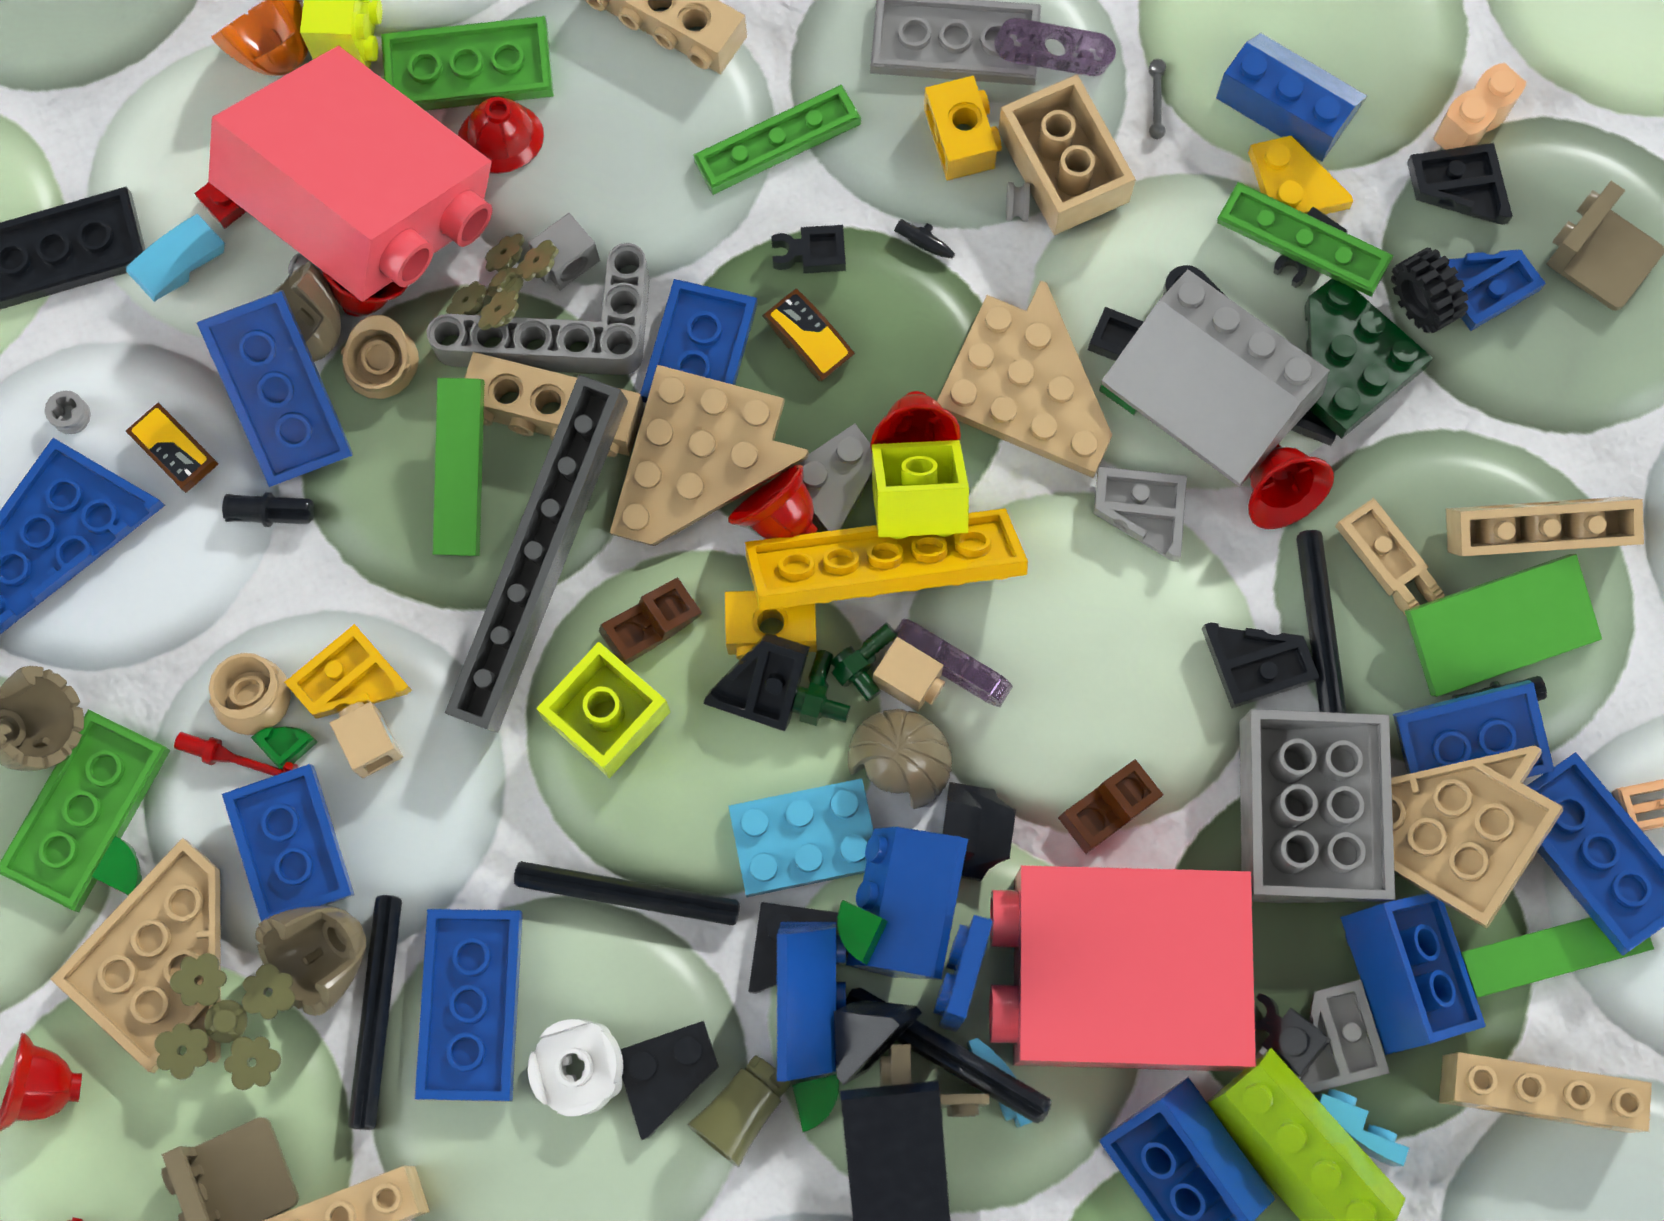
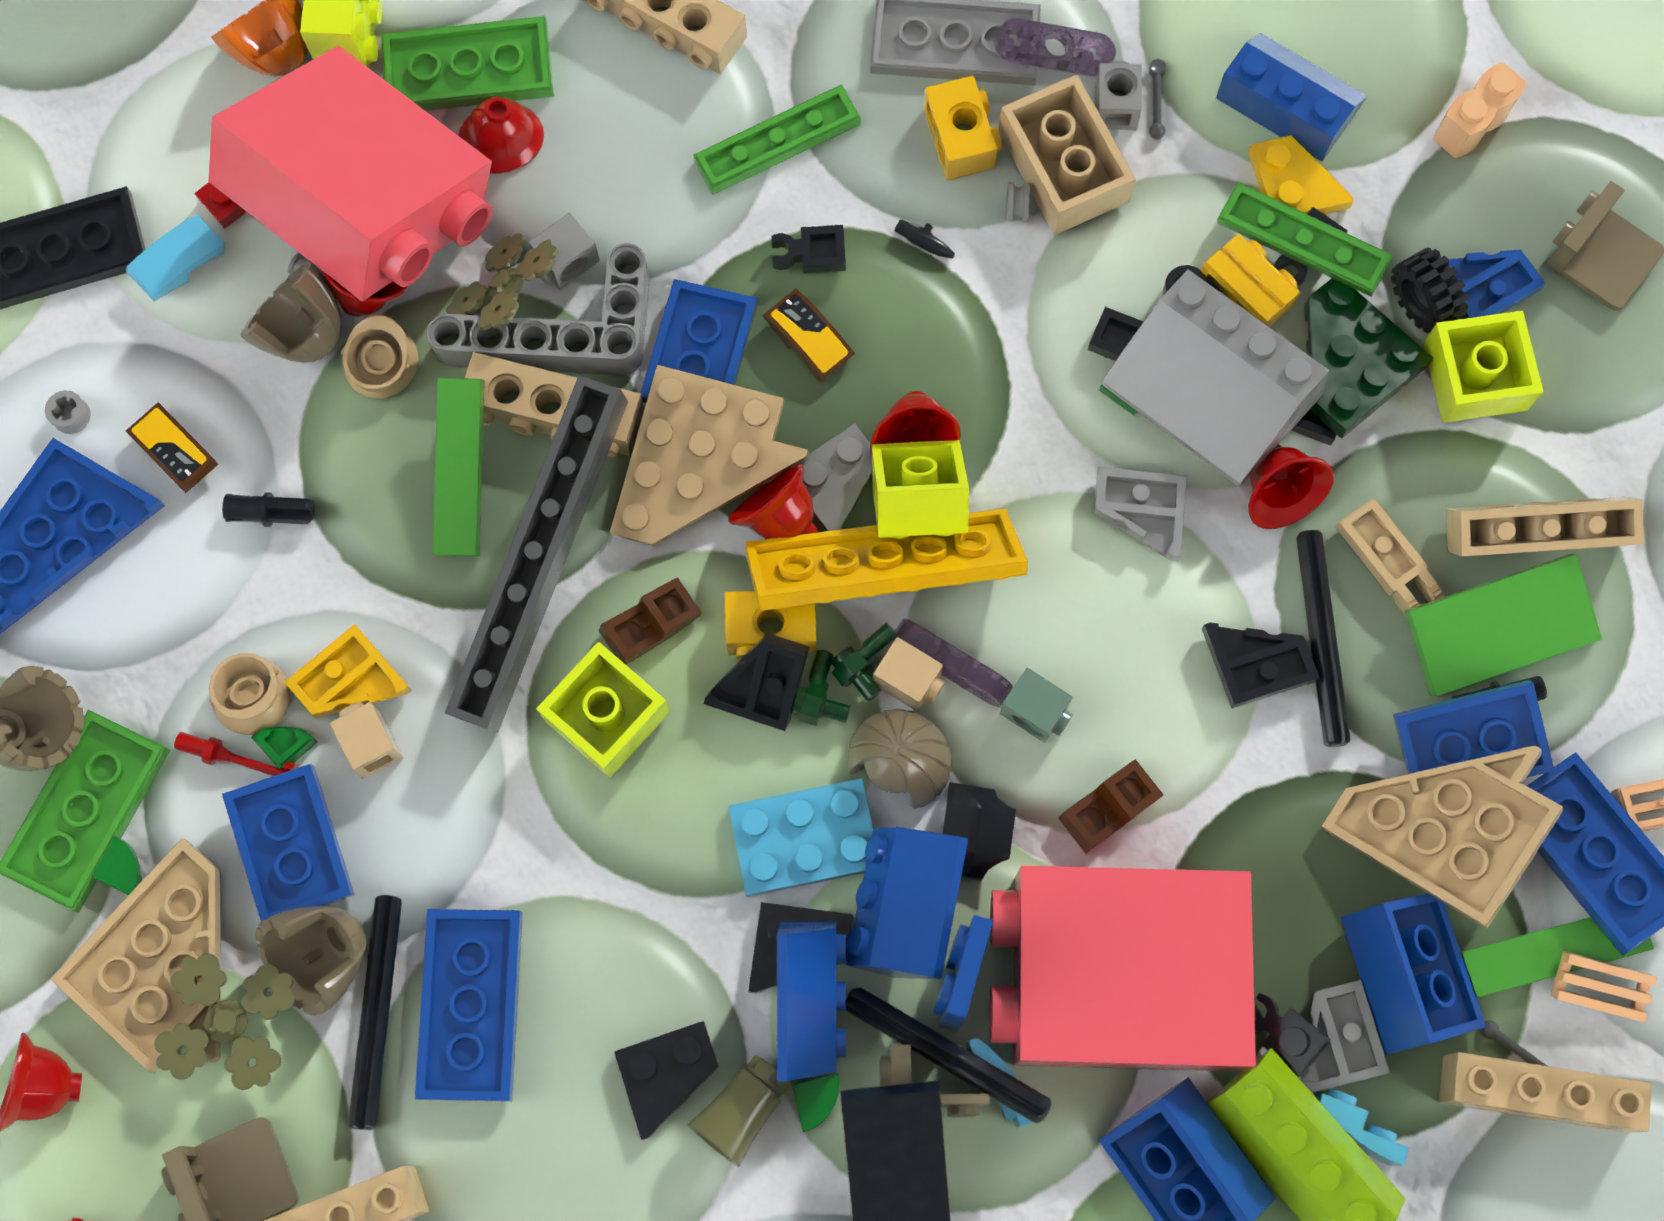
(275, 388): blue plate -> none
(554, 1052): white plate -> none
(627, 893): black axle -> none
(859, 930): green tile -> none
(866, 1032): black slope -> none
(1027, 384): tan wing -> none
(1037, 706): none -> sand green brick
(1119, 111): none -> light grey brick
(1251, 280): none -> yellow brick
(1316, 806): light grey slope -> none
(1462, 181): black wing -> none
(1483, 366): none -> neon yellow brick
(1492, 1031): none -> dark grey hinge
(1638, 996): none -> light nougat tile

